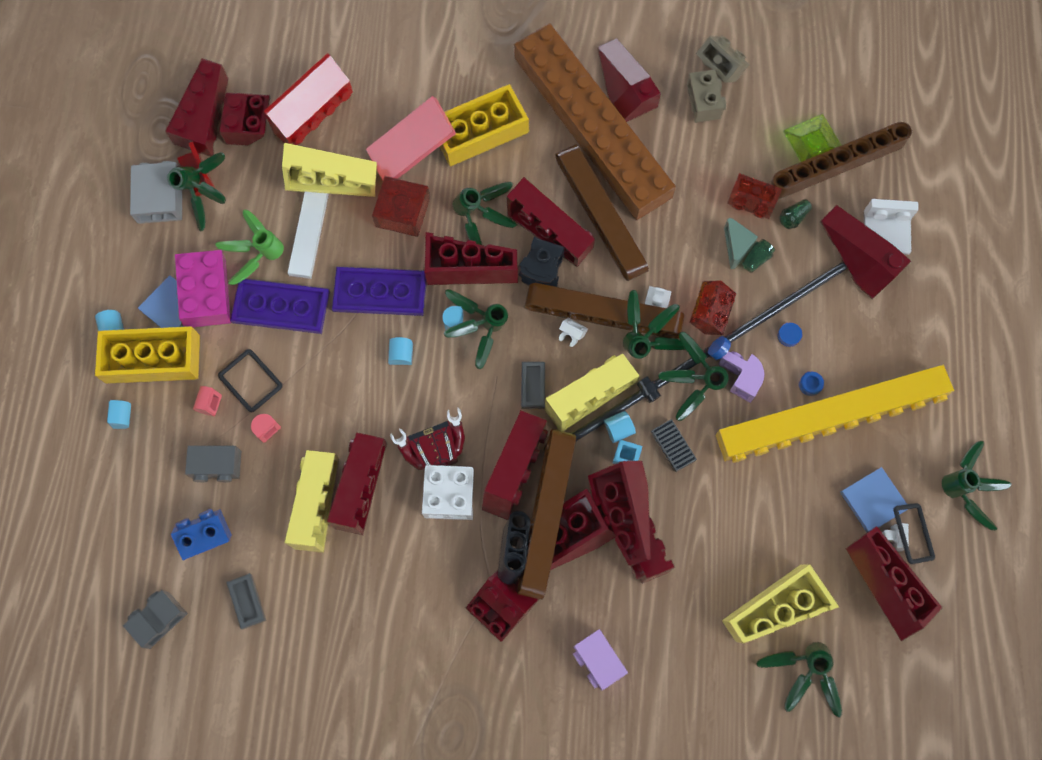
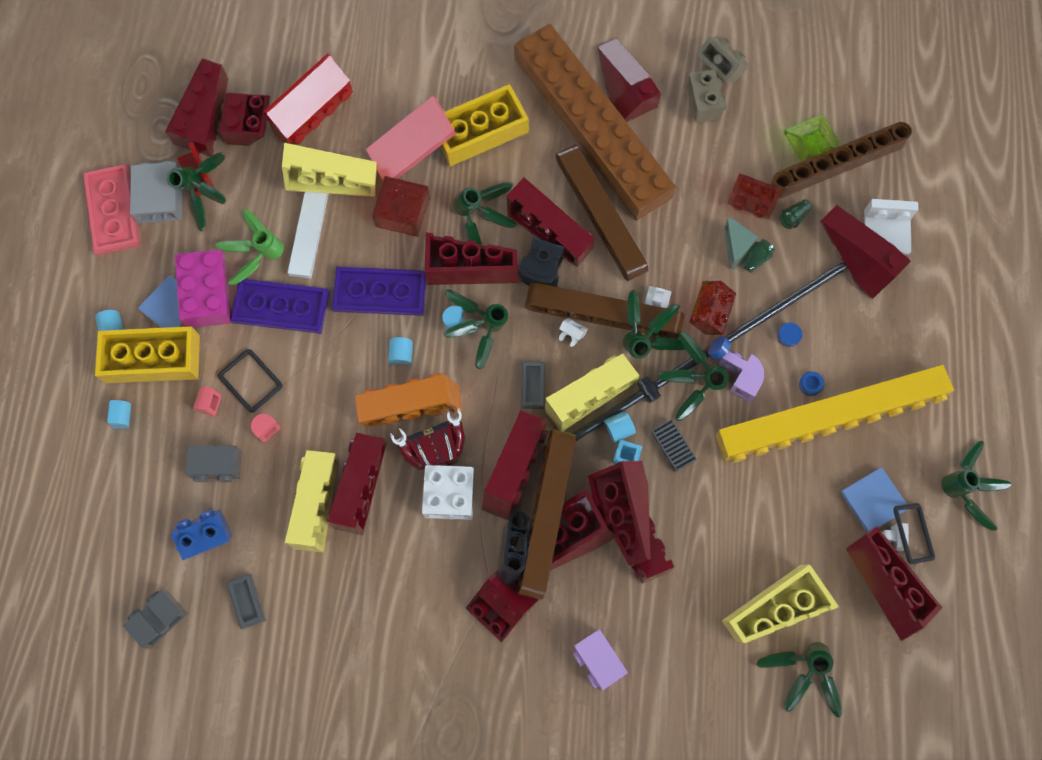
(109, 209): none -> coral tile
(408, 400): none -> orange wedge

